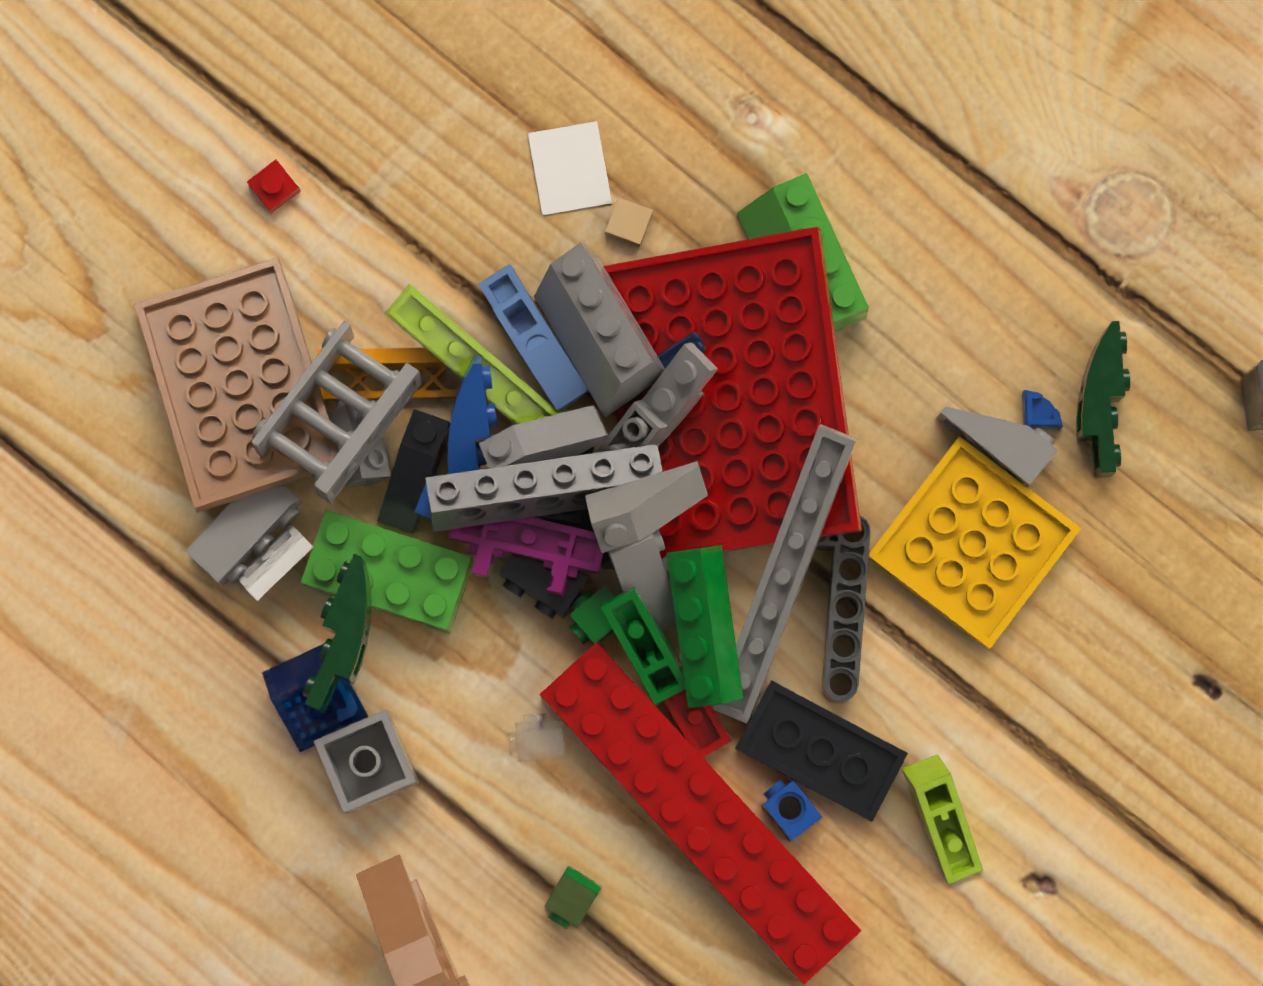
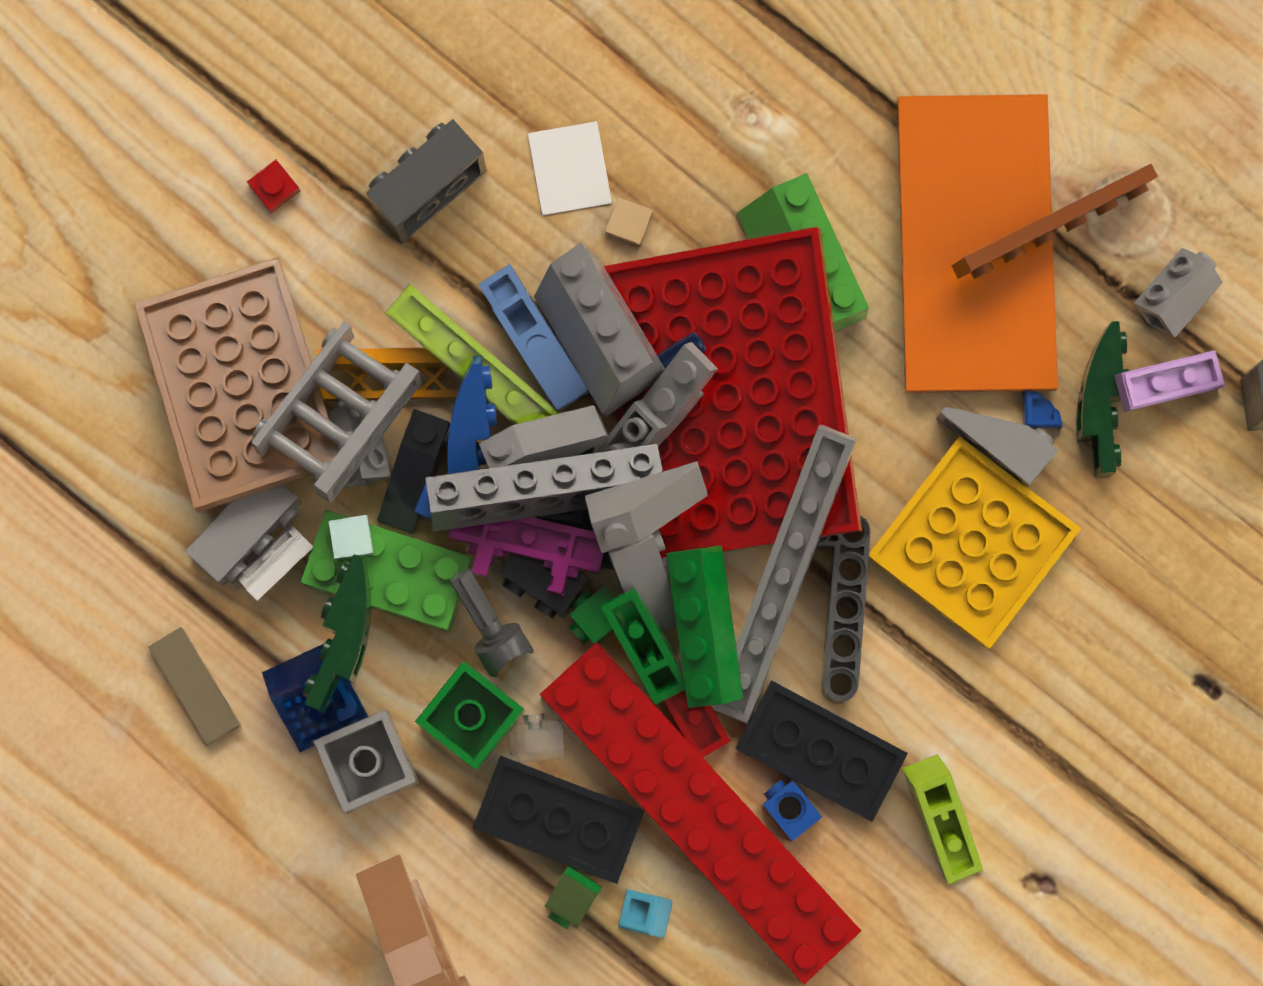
(194, 686): none -> dark tan tile
(351, 537): none -> light aqua tile
(426, 180): none -> dark grey brick
(470, 716): none -> green brick
(499, 641): none -> dark grey piece
(558, 819): none -> black plate
(645, 913): none -> medium azure slope
(966, 180): none -> orange tile
(1043, 229): none -> dark orange plate
(1169, 381): none -> lavender tile
(1179, 292): none -> light grey brick

